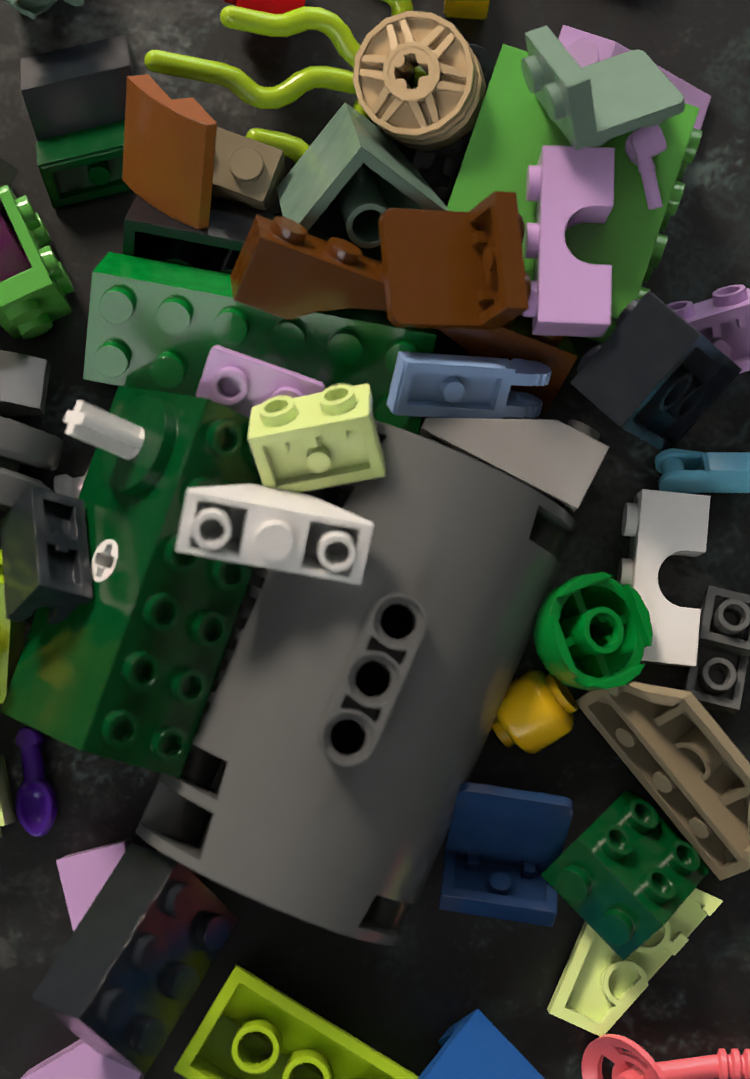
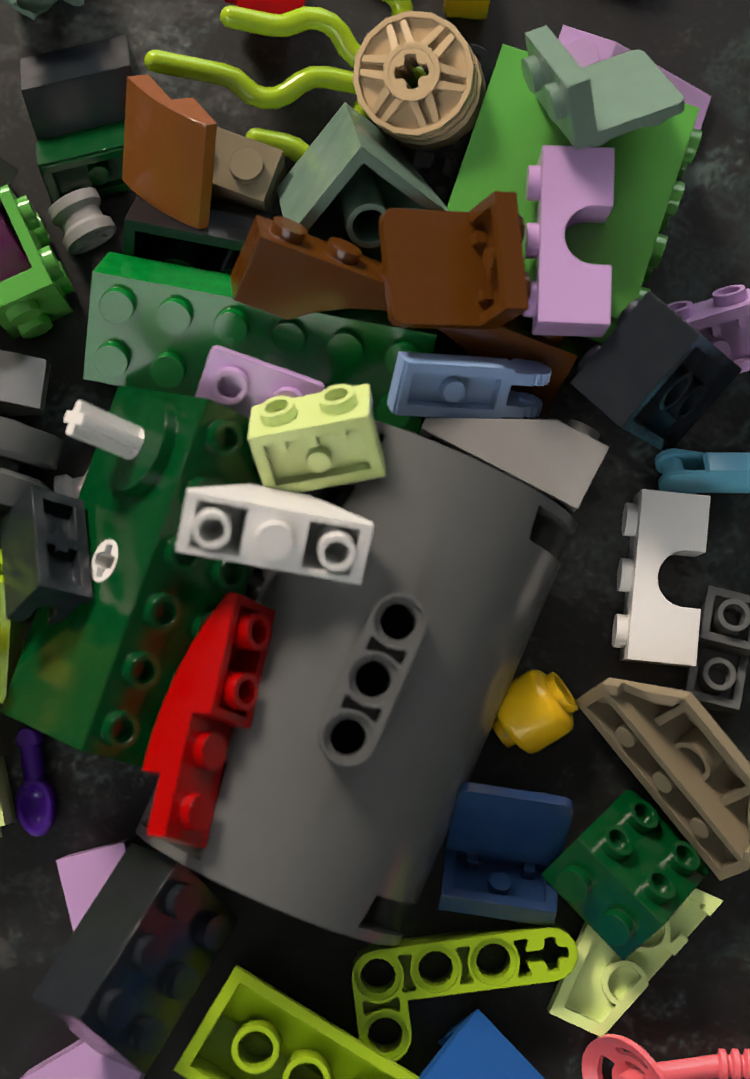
(81, 220): none -> light grey wheel
(206, 699): none -> red slope
(462, 977): none -> lime beam
(593, 632): green cylinder -> none
(640, 148): lavender hand -> none

